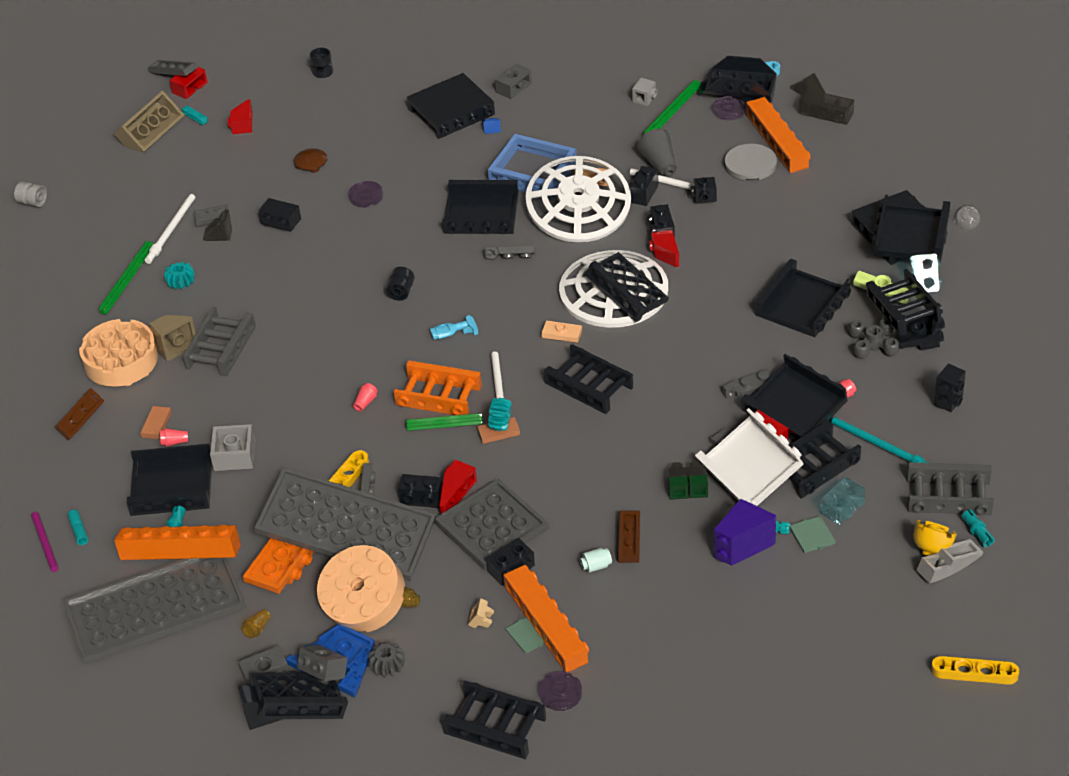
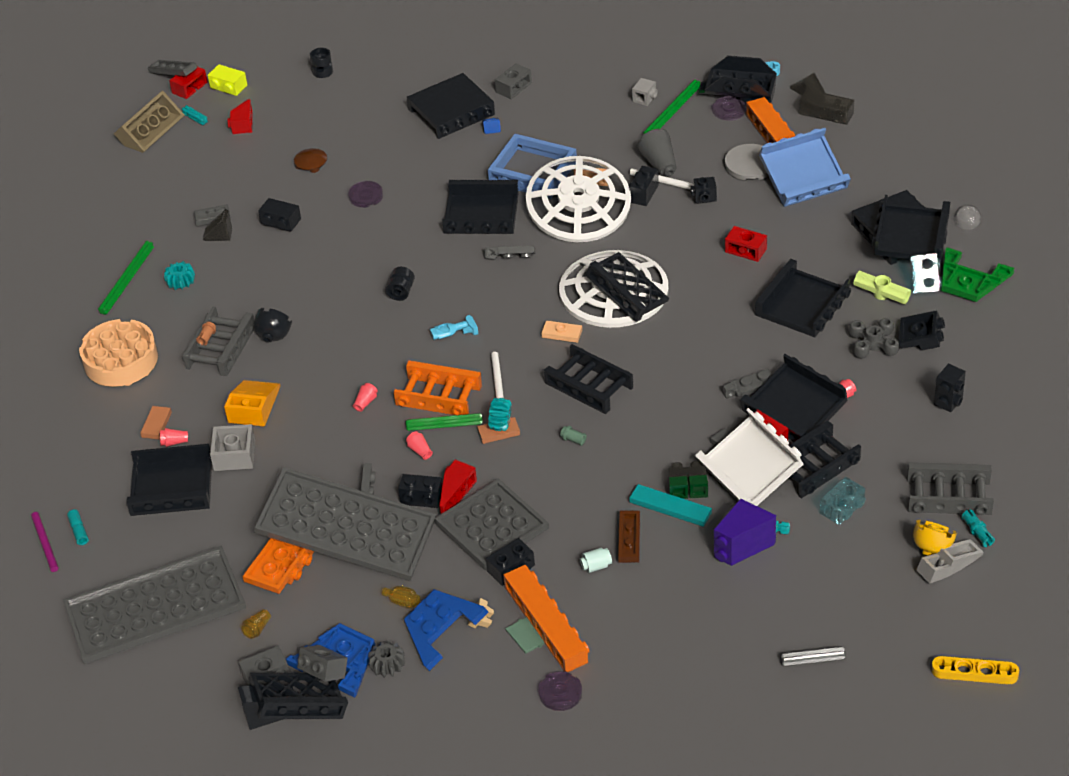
(30, 194): light grey wheel -> none
(79, 414): reddish brown plate -> none
(157, 248): white bar -> none
(172, 334): dark tan slope -> none
(176, 517): teal pin -> none
(178, 542): orange brick -> none
(207, 330): none -> nougat pin
(227, 80): none -> neon yellow brick
(251, 402): none -> light orange slope
(271, 324): none -> black cylinder
(350, 465): yellow beam -> none
(357, 569): light nougat brick -> none
(418, 444): none -> coral cone
(434, 617): none -> blue wing
(494, 738): black fence -> none
(573, 435): none -> sand green pin
(660, 219): black brick -> none
(665, 247): red slope -> none
(670, 505): none -> teal tile
(746, 243): none -> red brick
(803, 167): none -> medium blue panel
(812, 534): sand green piece -> none
(813, 656): none -> axle
(877, 441): teal bar -> none
(892, 313): black fence -> none
(970, 282): none -> green wing

